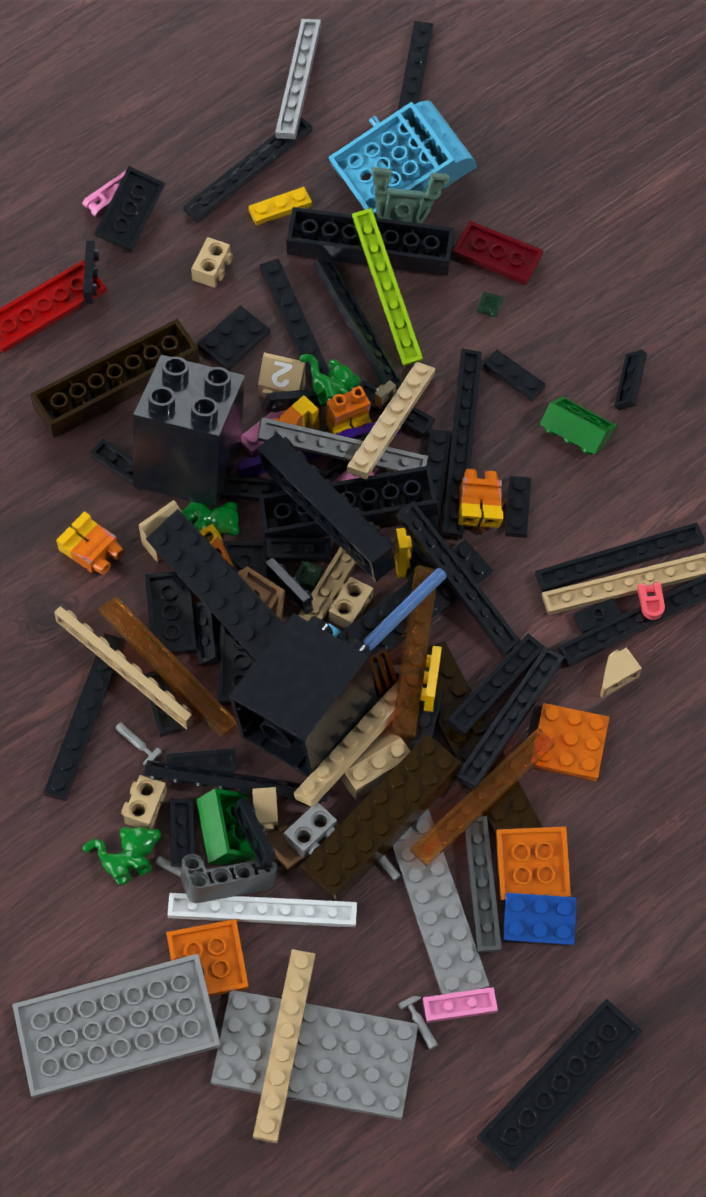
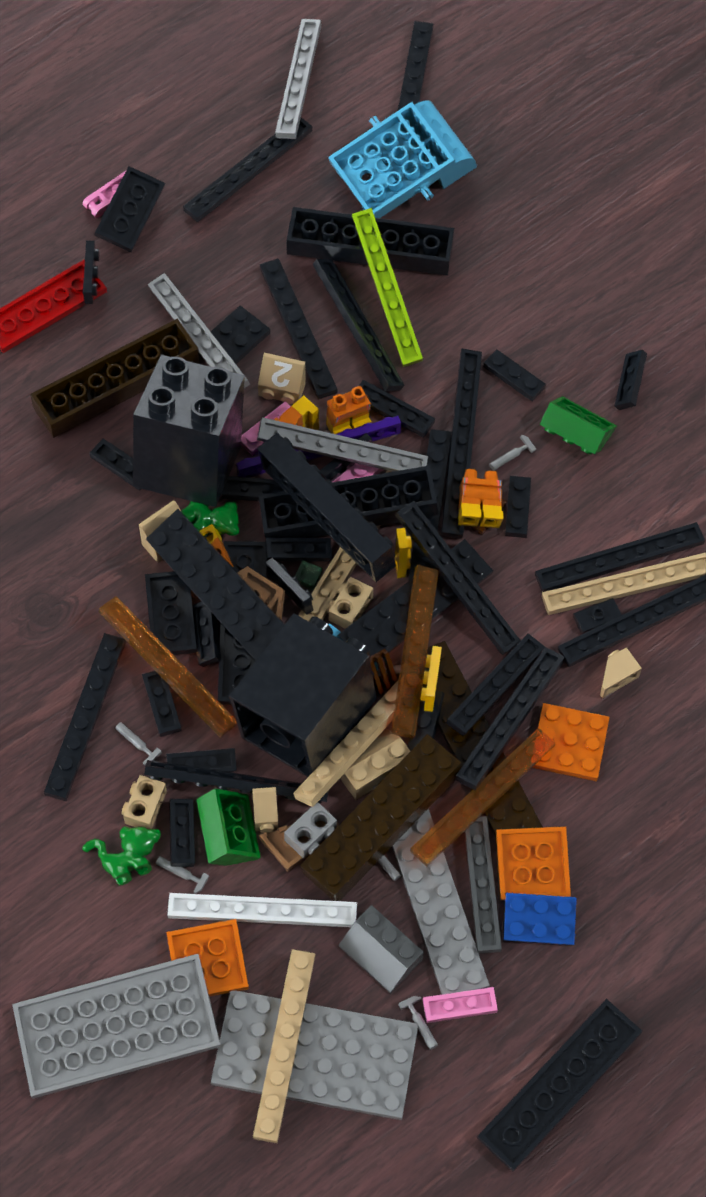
(89, 544): orange hips -> none
(118, 662): tan plate -> none
(180, 309): none -> light grey plate
(207, 261): tan brick -> none
(225, 881): dark grey beam -> none
(254, 833): black plate -> none
(279, 206): yellow plate -> none
(283, 400): black plate -> none
(339, 379): green animal -> none
(381, 949): none -> dark grey slope
(384, 394): dark tan plate -> none
(390, 420): tan plate -> none
(404, 609): medium blue axle -> none
(405, 204): sand green wing -> none
(490, 304): clear green plate -> none
(498, 252): dark red plate -> none
(513, 453): none -> light grey piece
(652, 606): coral plate -> none

